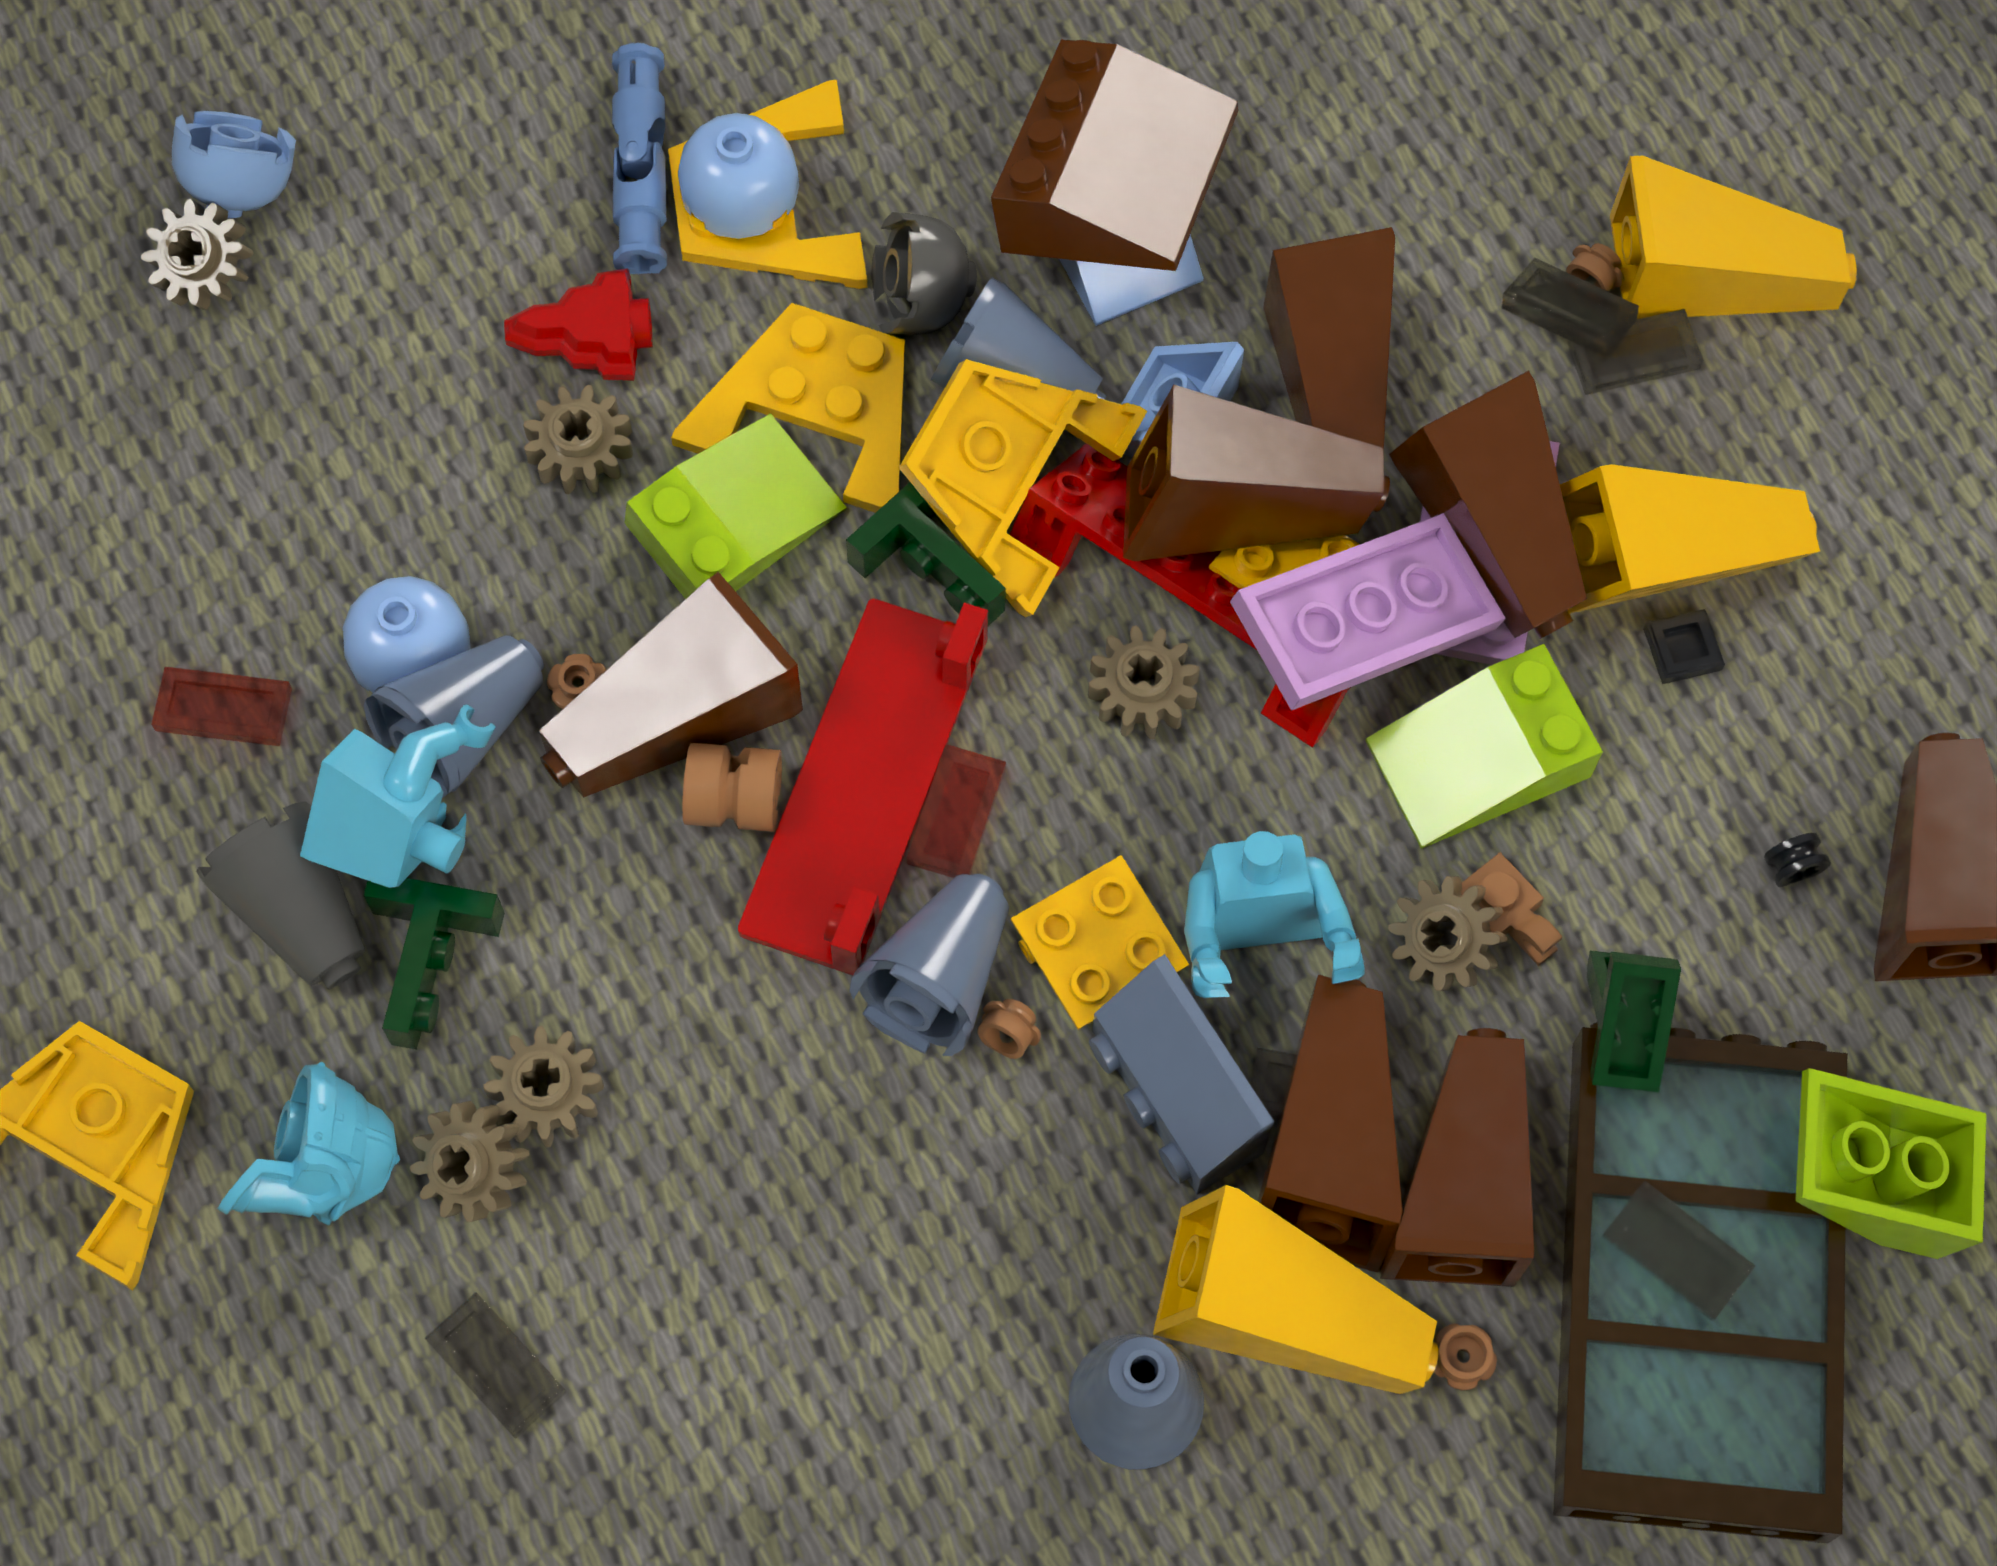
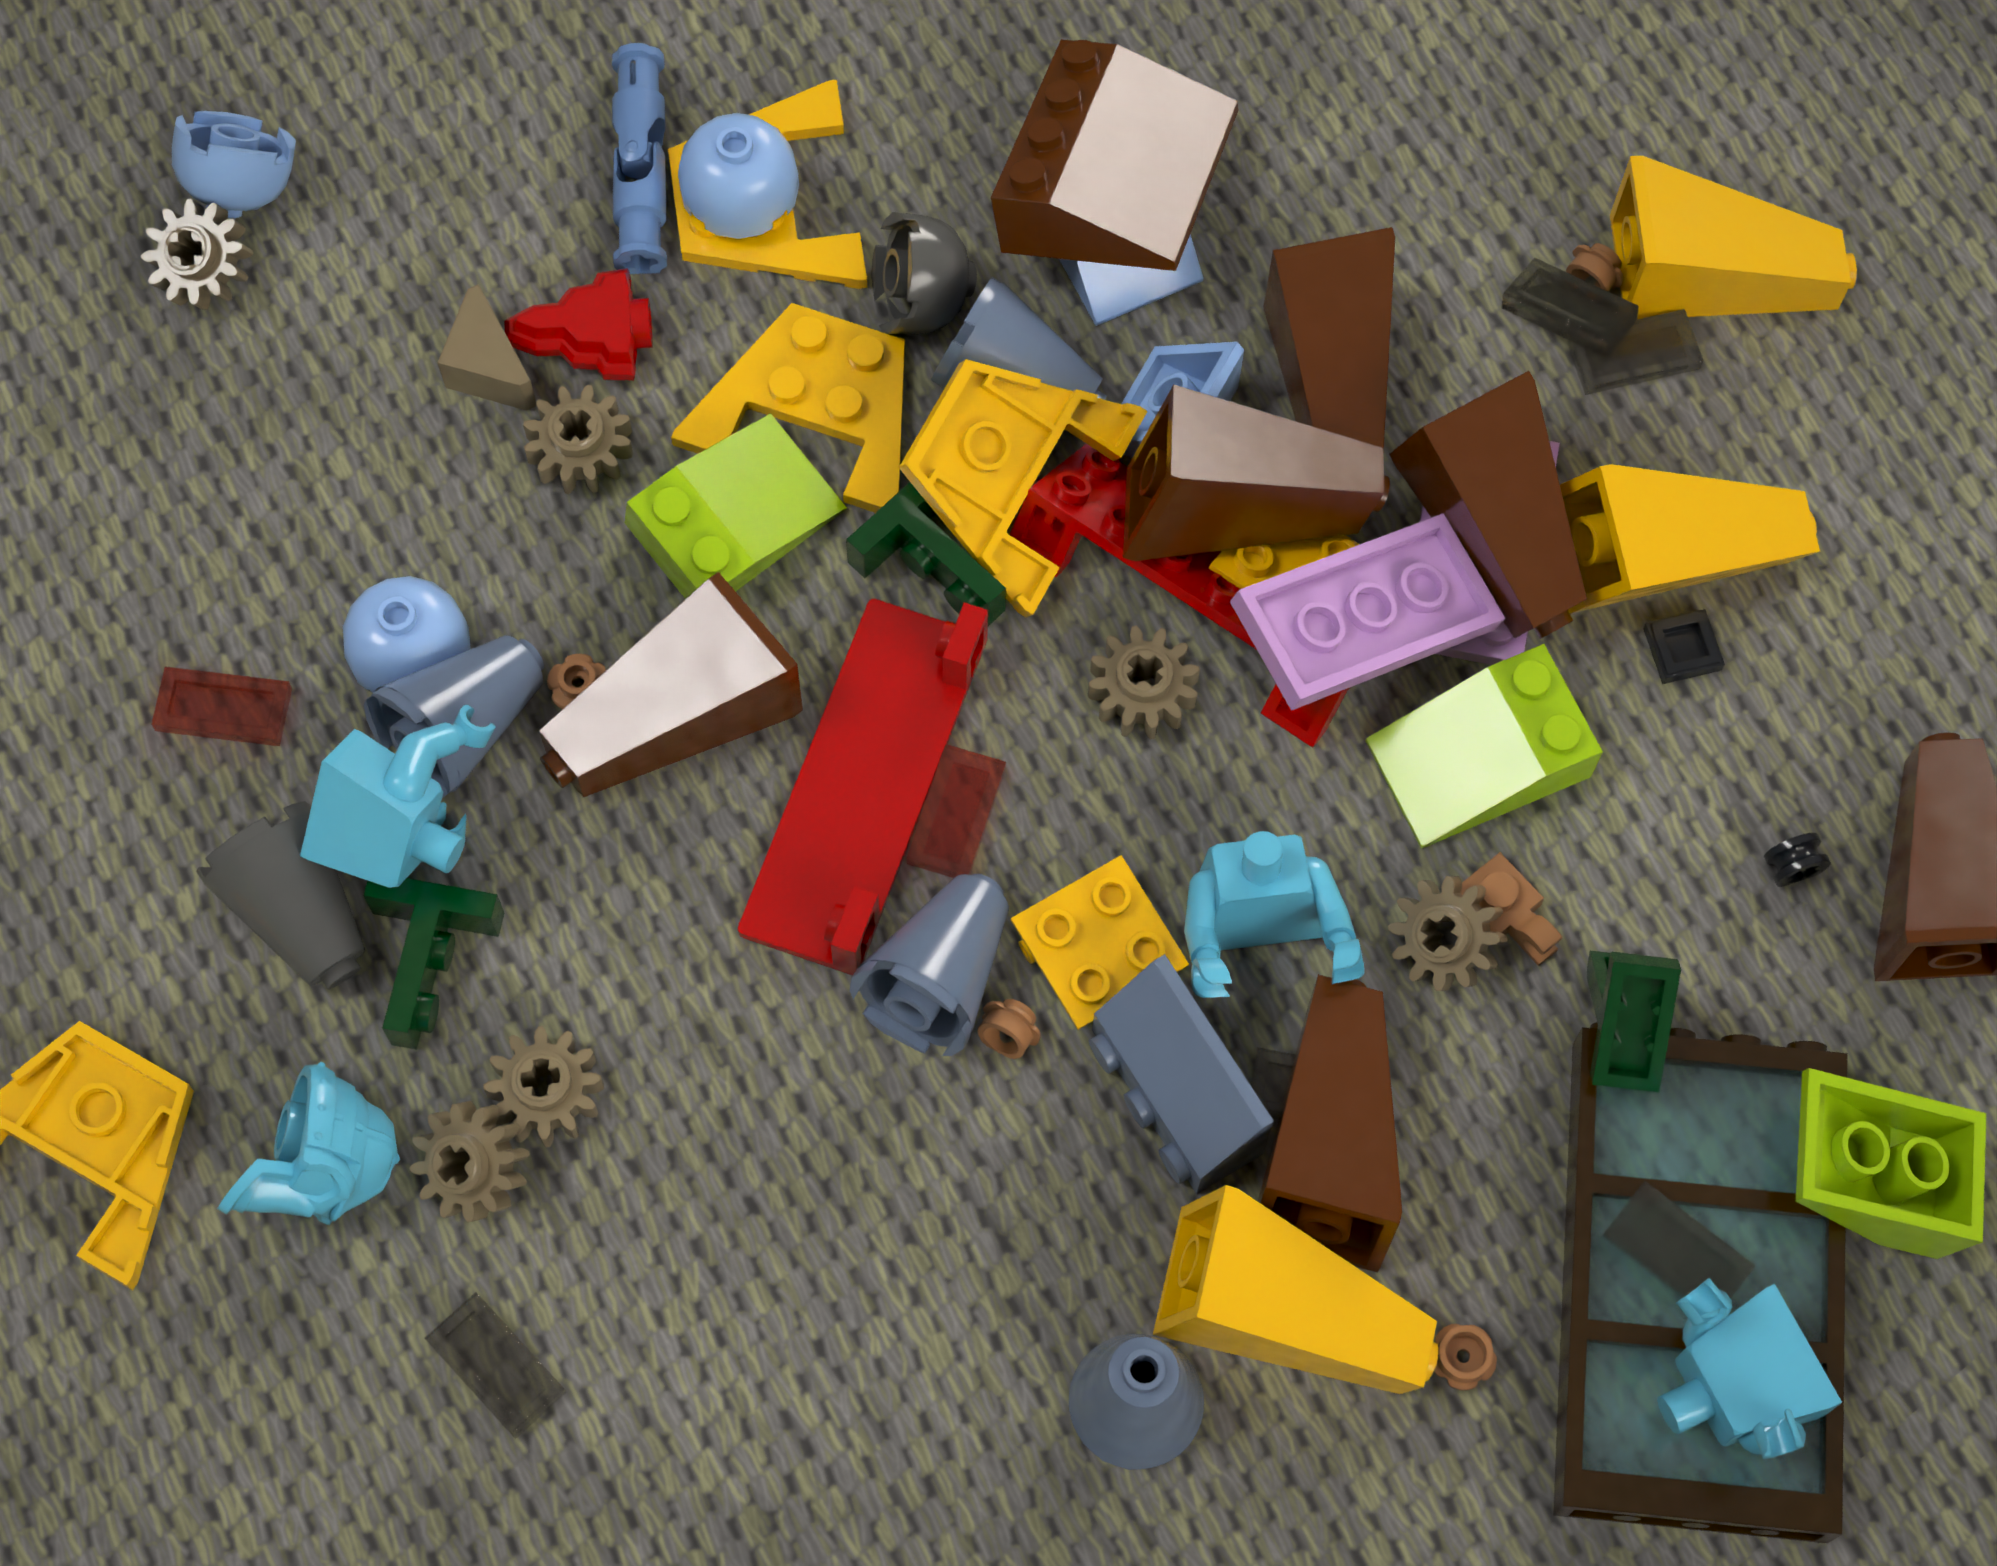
(481, 358): none -> dark tan slope
(732, 787): medium nougat wheel -> none
(1471, 1179): reddish brown slope -> none
(1746, 1373): none -> medium azure torso

